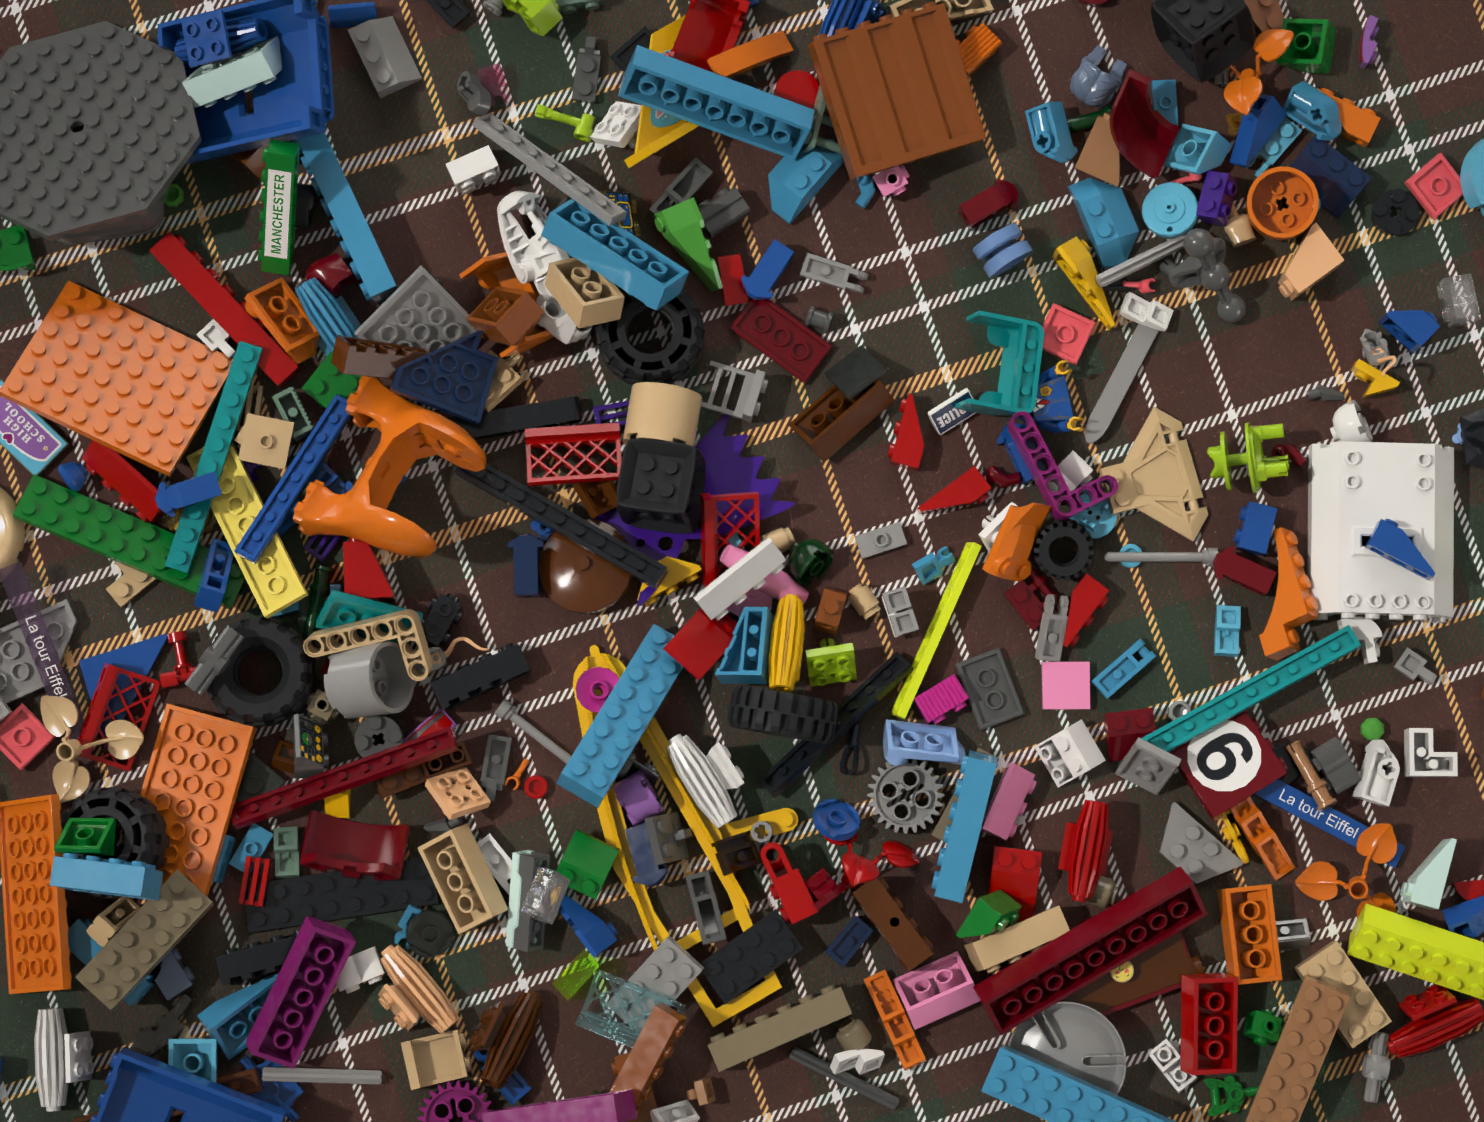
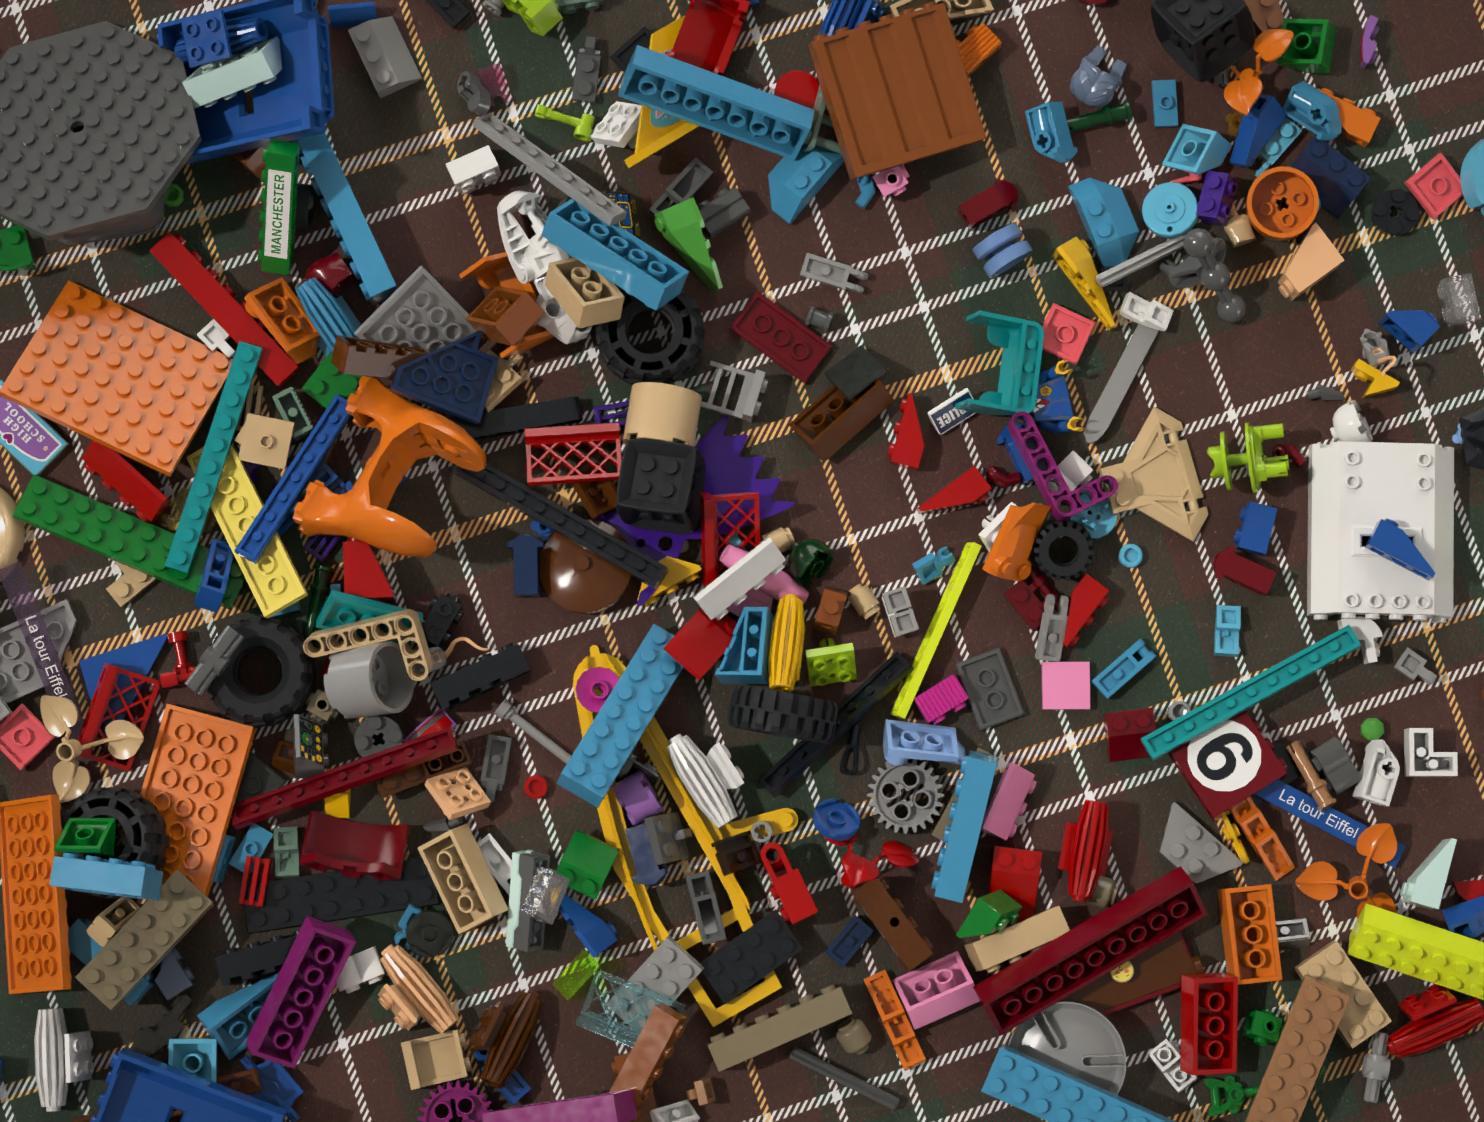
(73, 475): blue cone -> none
(187, 493): blue piece -> none
(321, 1075): light grey axle -> none
(518, 774): orange hand -> none
(731, 272): red slope -> none
(750, 55): orange slope -> none
(768, 271): blue piece -> none
(823, 888): dark red piece -> none
(863, 1060): white slope -> none
(880, 540): light grey plate -> none
(1069, 753): white slope -> none
(1100, 154): medium nougat slope -> none
(1137, 129): dark red panel -> none
(1142, 285): coral hand -> none
(1147, 766): light grey tile -> none
(1206, 556): light grey piece -> none
(1293, 600): orange arch -> none

